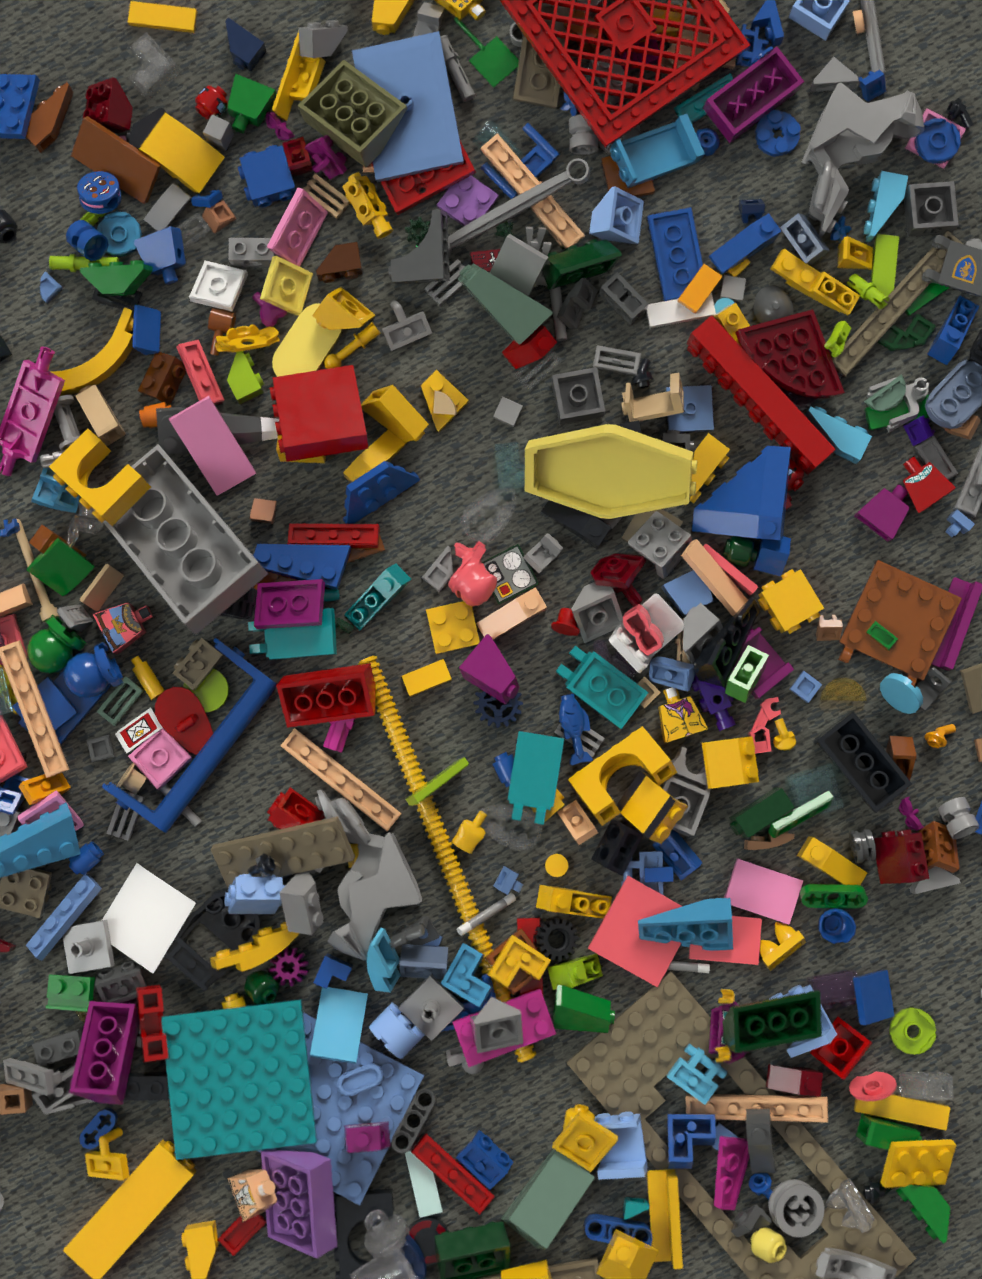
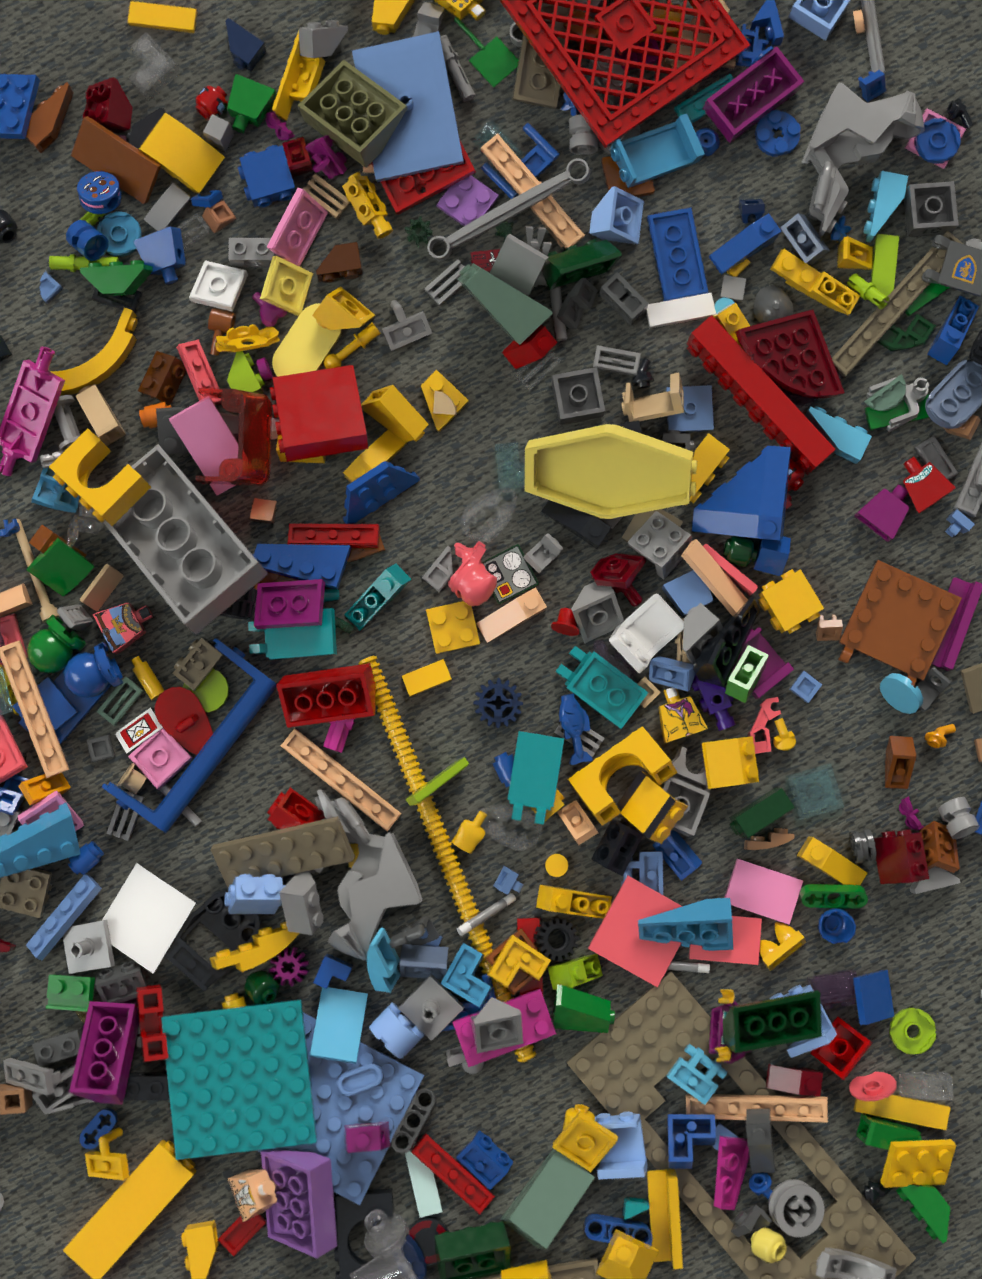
(146, 330): blue slope -> none
(254, 438): none -> clear red windscreen
(264, 369): none -> magenta tile
(265, 866): black plate -> none
(429, 260): dark grey arch -> none
(490, 671): magenta slope -> none
(507, 411): light grey tile -> none
(647, 634): coral brick -> none
(658, 874): blue piece -> none
(699, 288): light orange tile -> none
(800, 814): tile -> none
(833, 74): light grey slope -> none
(837, 339): lime bar -> none
(843, 690): clear yellow tile -> none
(858, 1213): clear tile -> none
(863, 761): black slope -> none
(882, 635): green piece -> none
(919, 430): dark purple tile -> none

